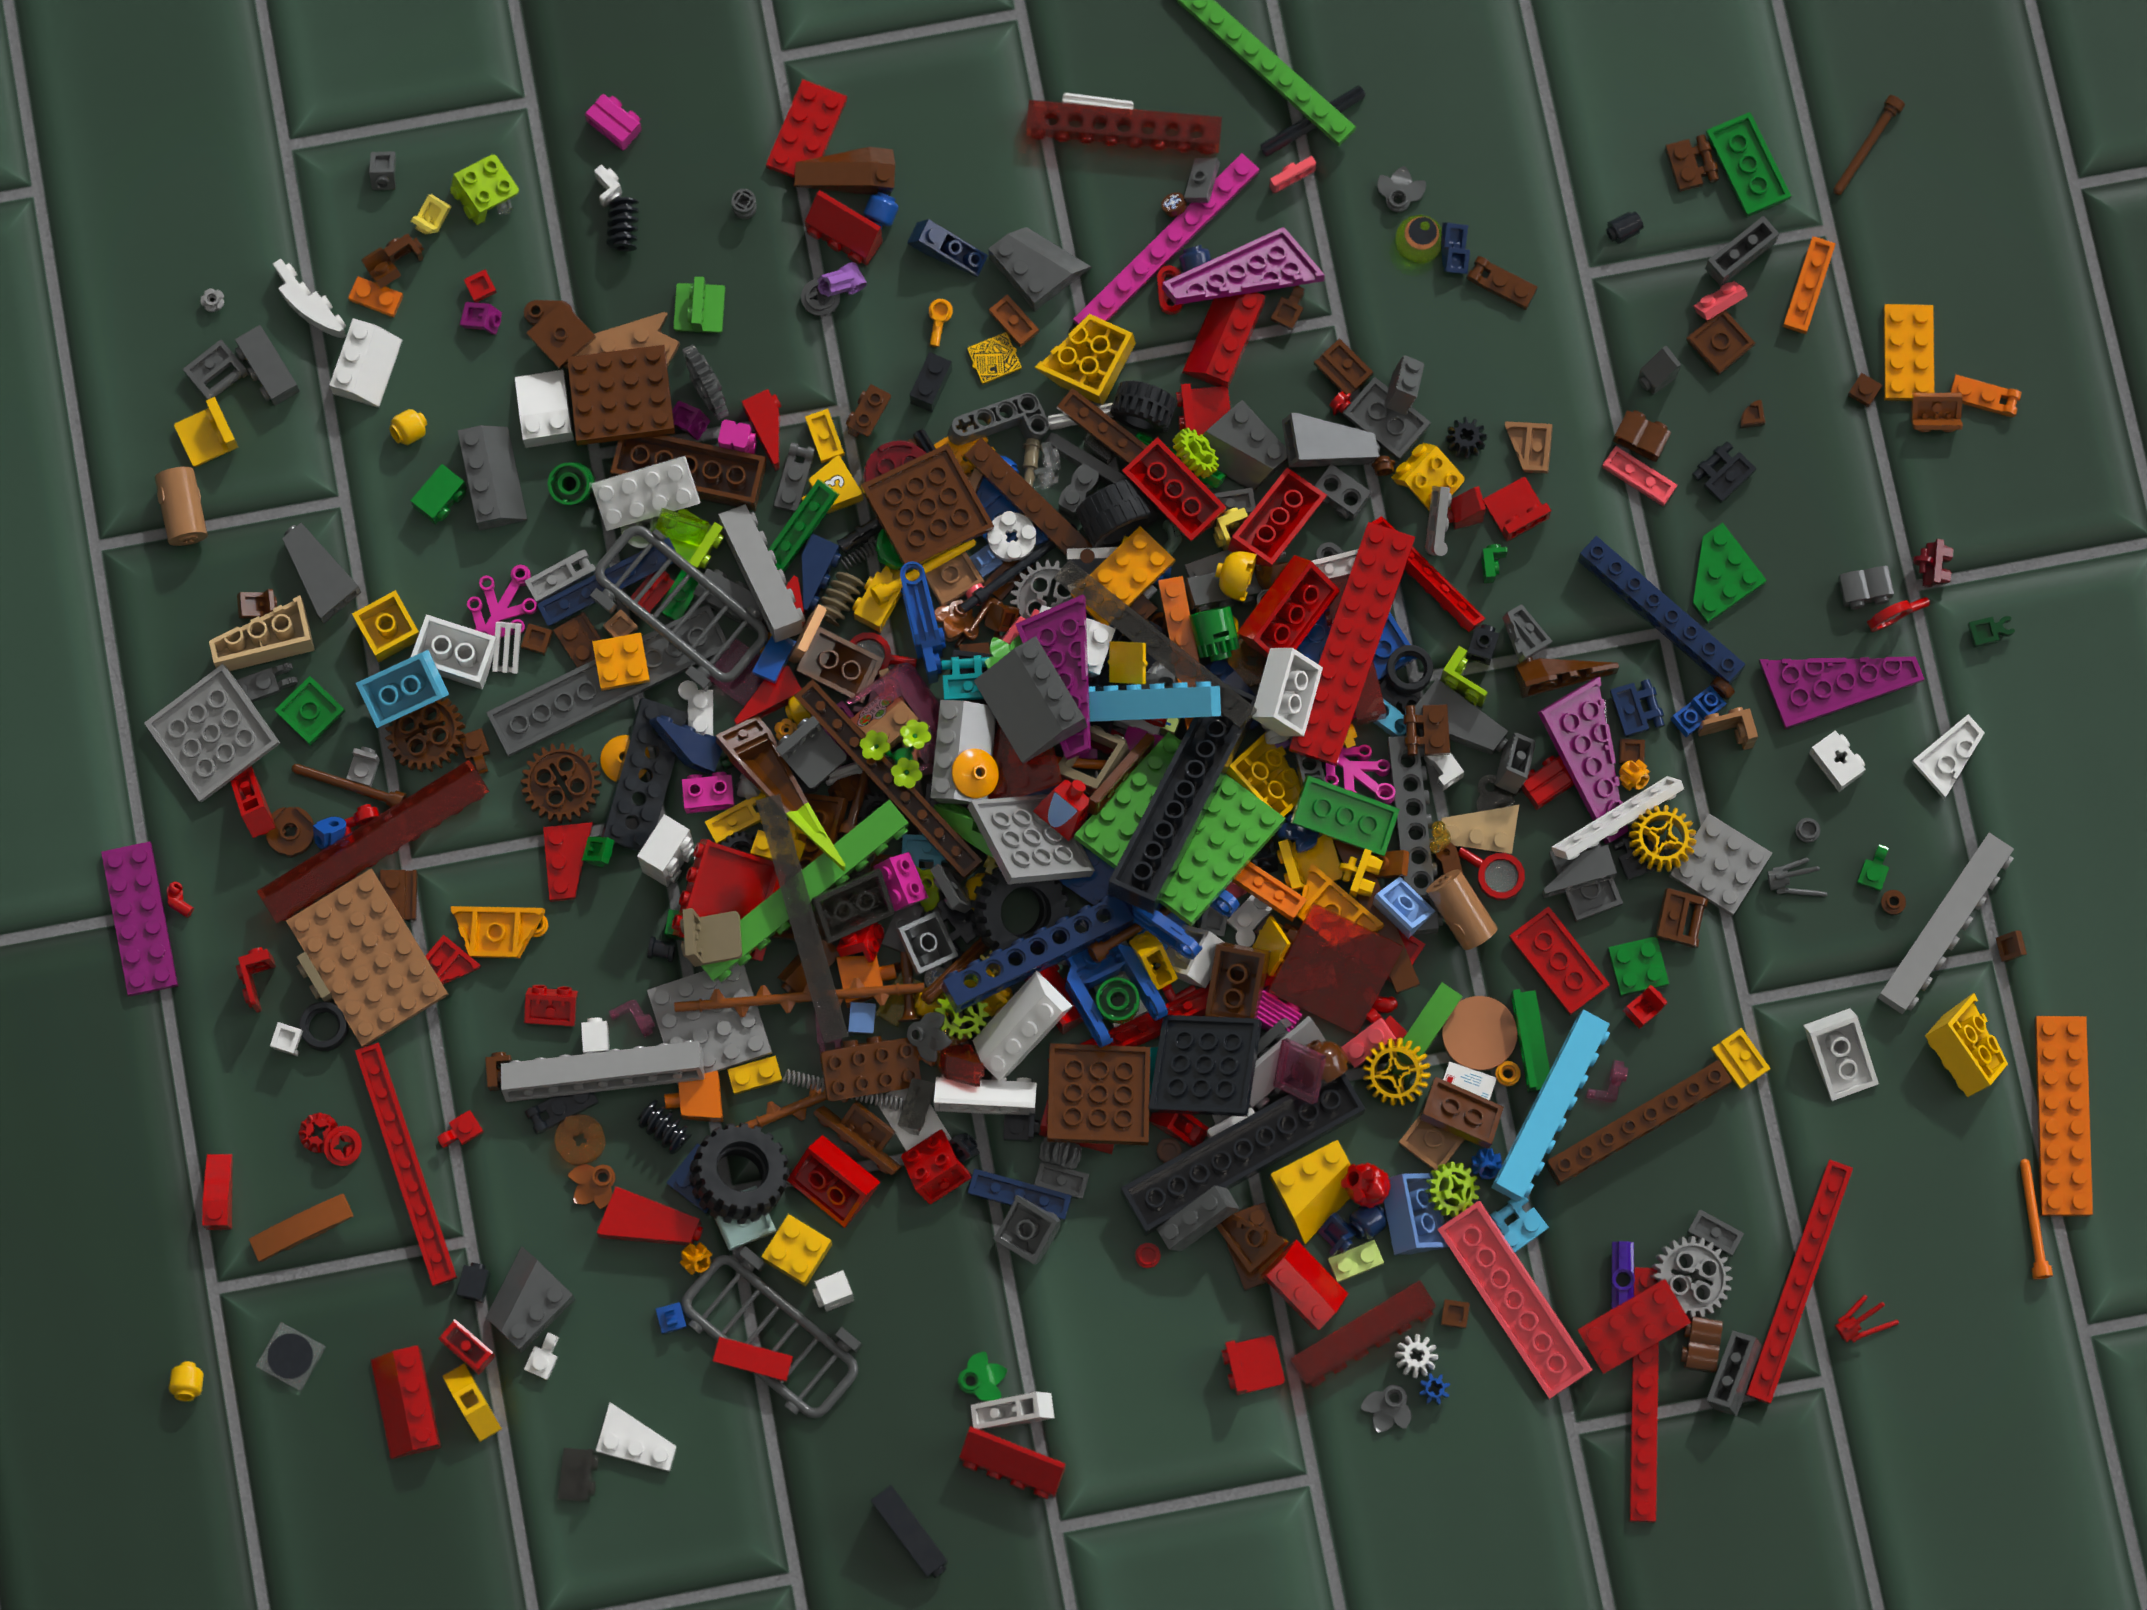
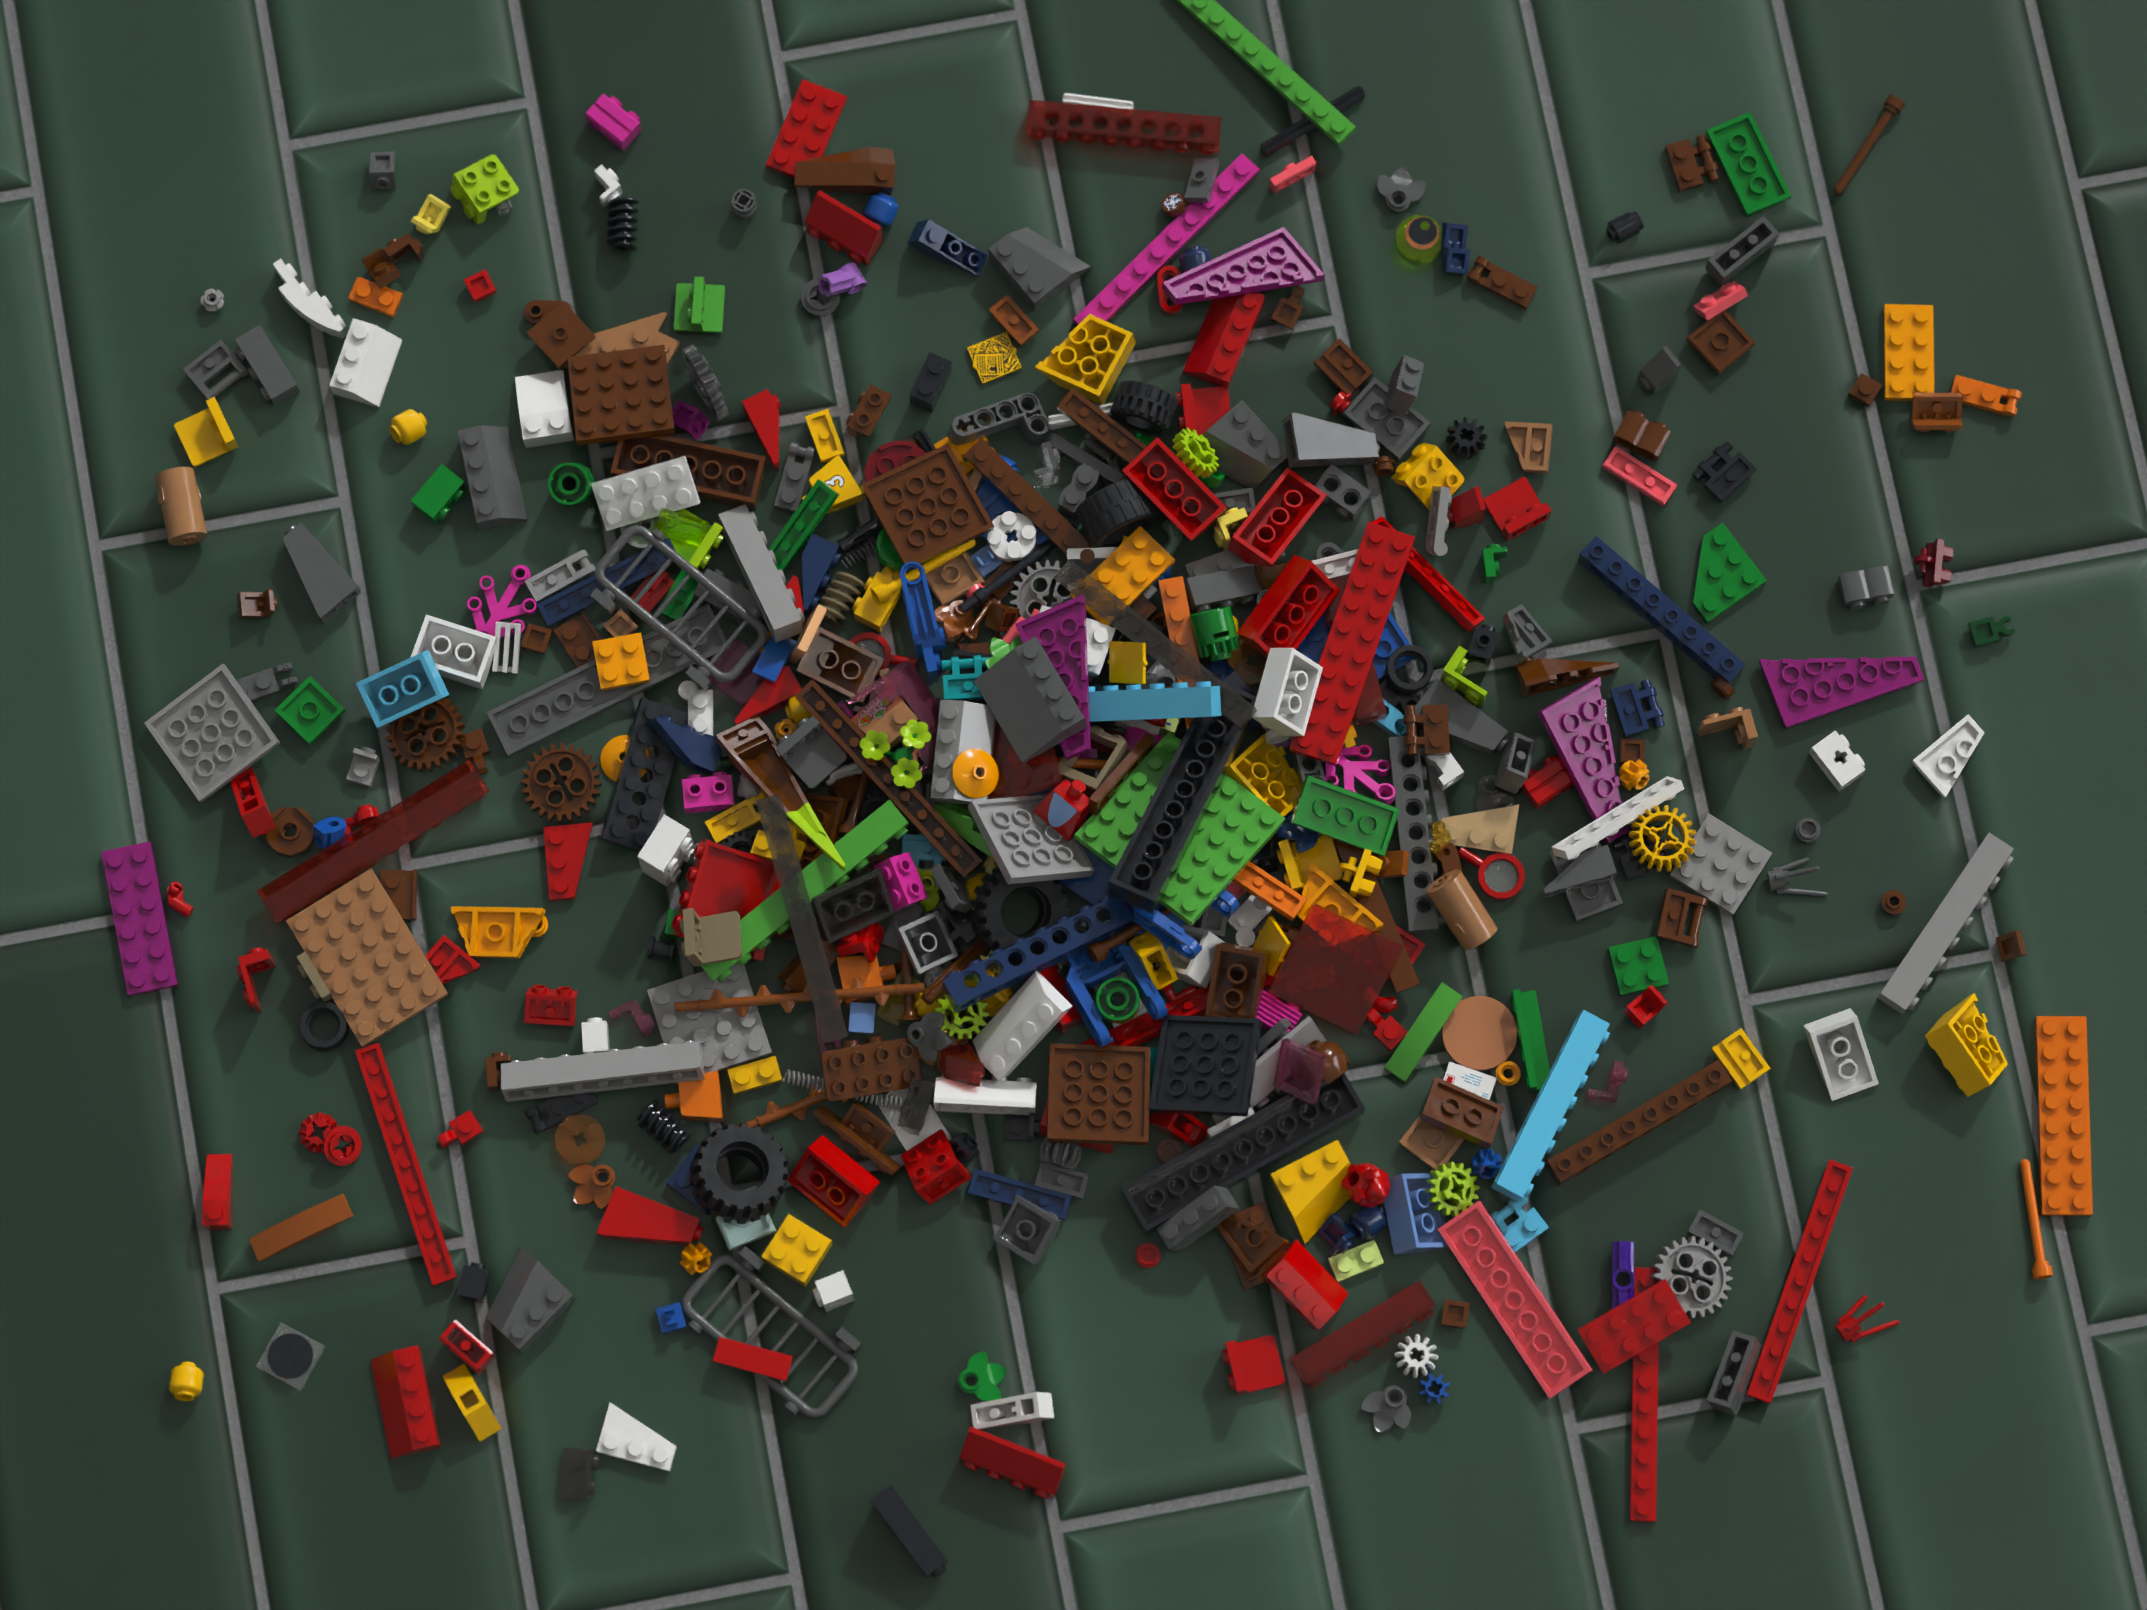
(265, 638): tan wedge -> none
(286, 1039): white panel -> none
(386, 626): yellow brick -> none
(390, 798): reddish brown piece -> none
(481, 317): magenta bracket -> none
(542, 1360): white plate -> none
(598, 851): green bracket -> none
(737, 437): dark pink brick -> none
(940, 312): light orange plate -> none
(1031, 458): dark tan pin -> none
(1236, 574): yellow cylinder -> none
(1360, 1045): coral plate -> none
(1398, 1083): yellow gear -> none
(1403, 906): light blue slope -> none
(1559, 960): red plate -> none
(1691, 716): blue slope -> none
(1702, 1344): reddish brown brick -> none
(1753, 415): reddish brown tile -> none
(1809, 285): orange plate -> none
(1874, 872): green plate -> none
(1895, 613): red piece -> none

